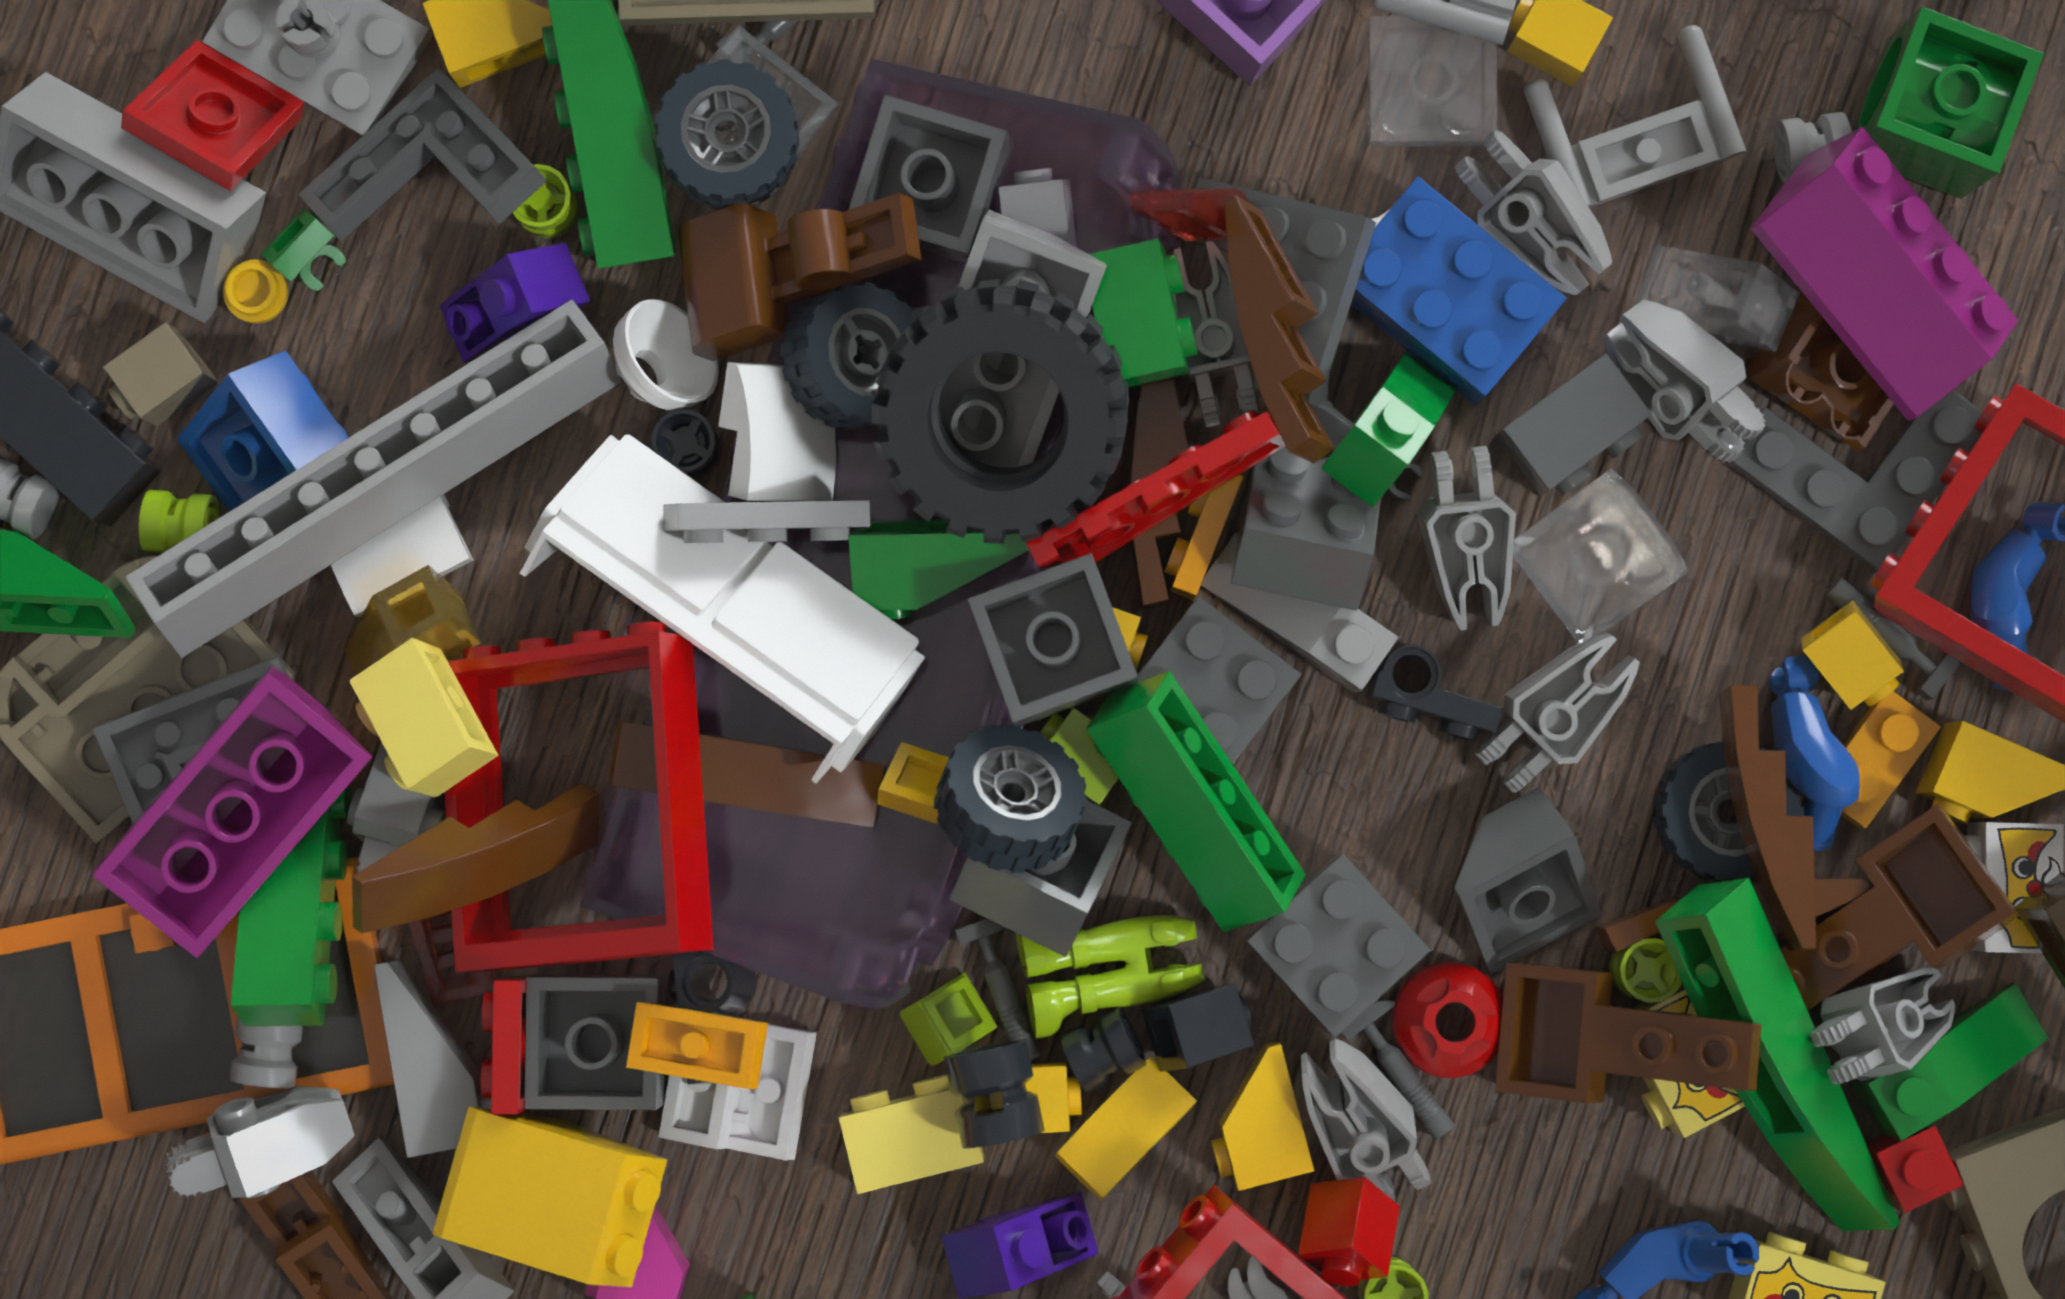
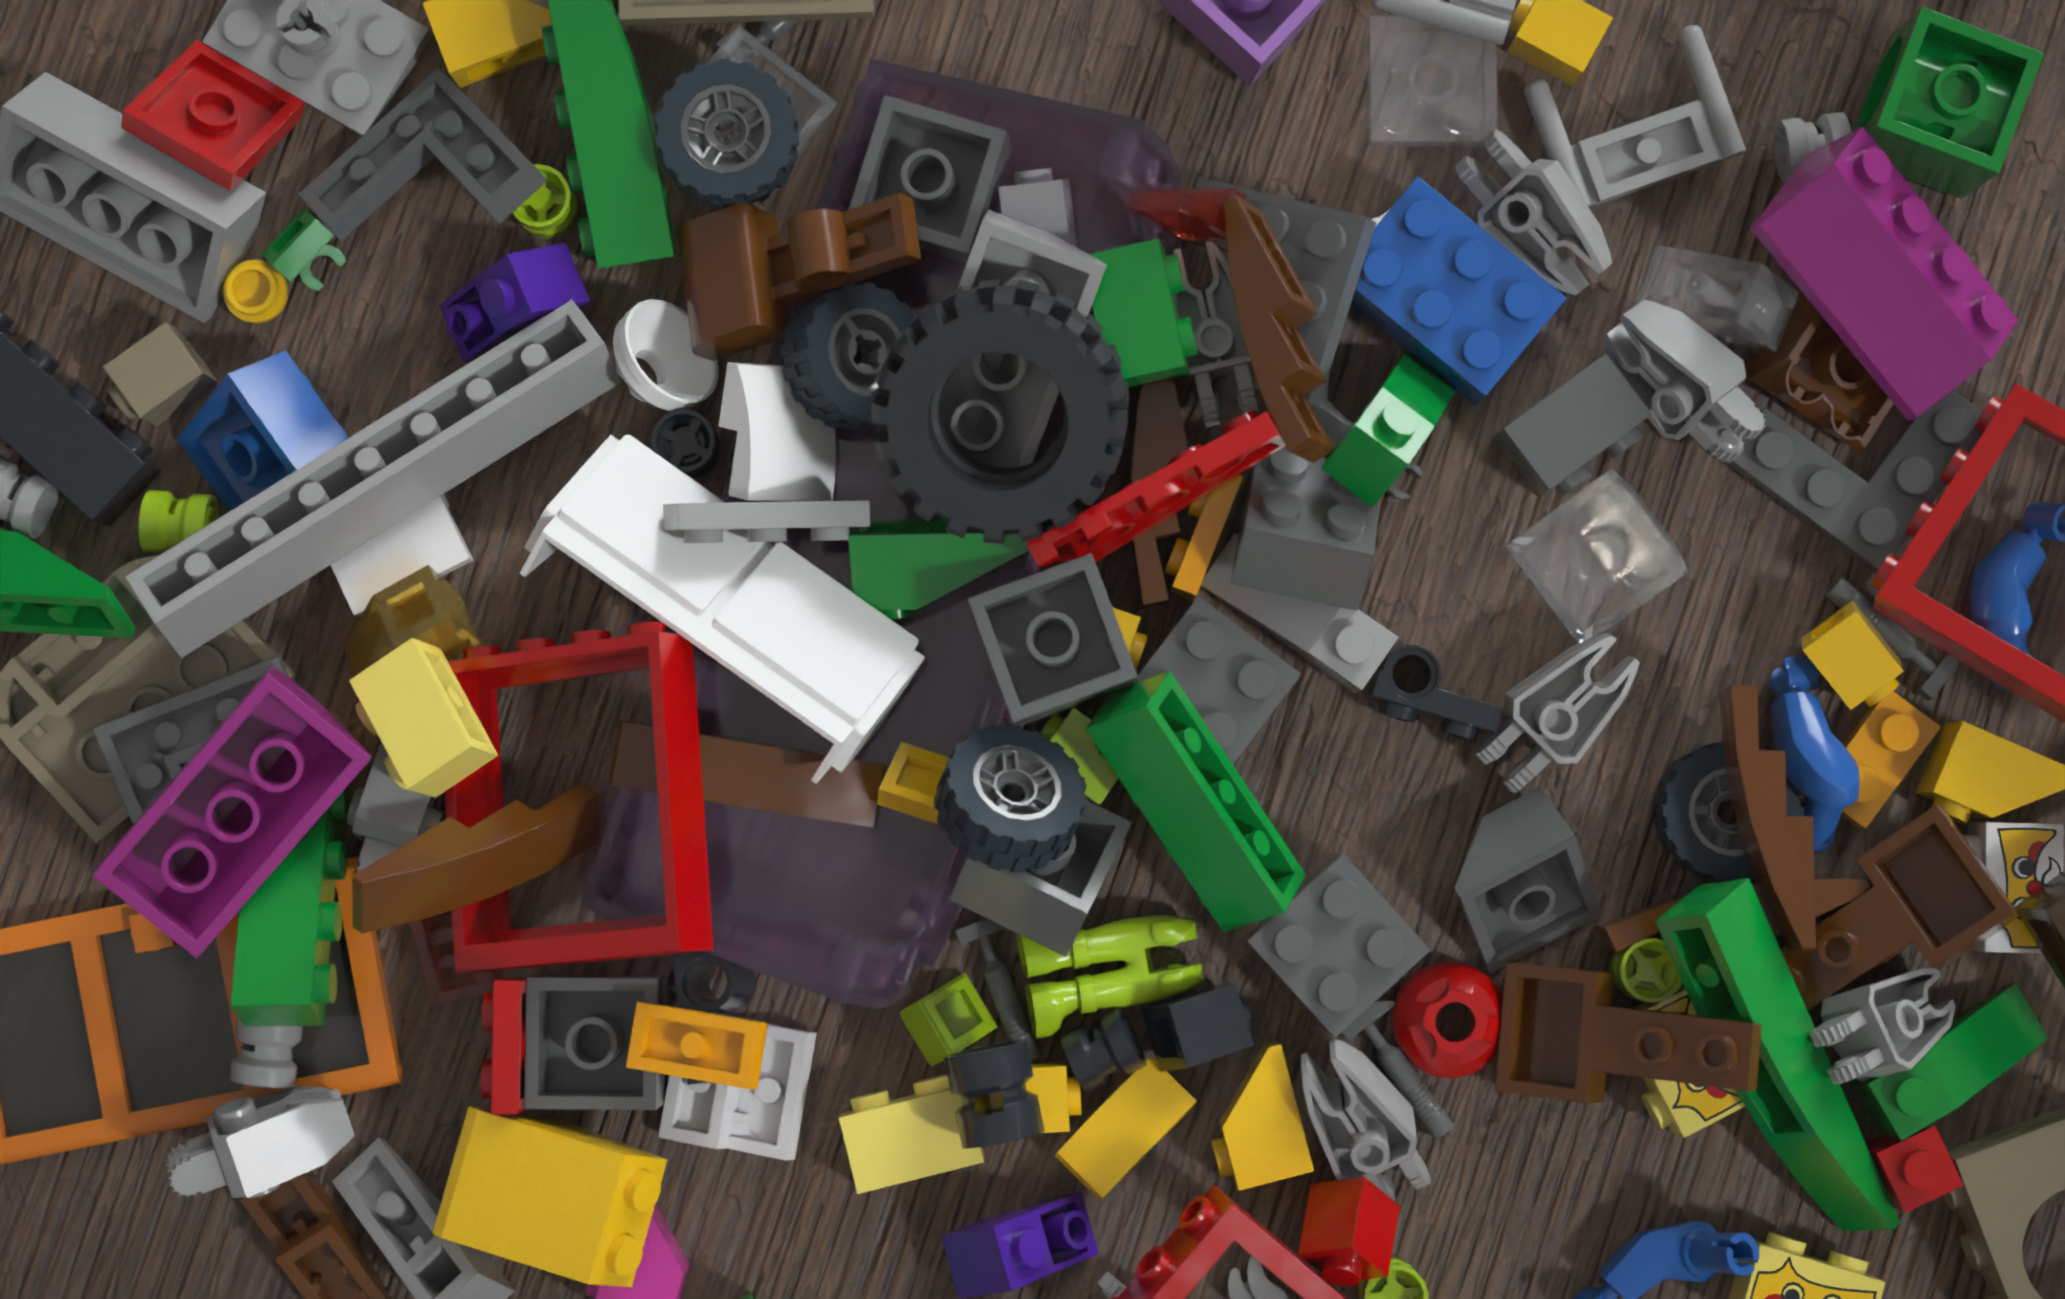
(429, 1065): light grey slope -> none
(1468, 538): light grey hinge -> none

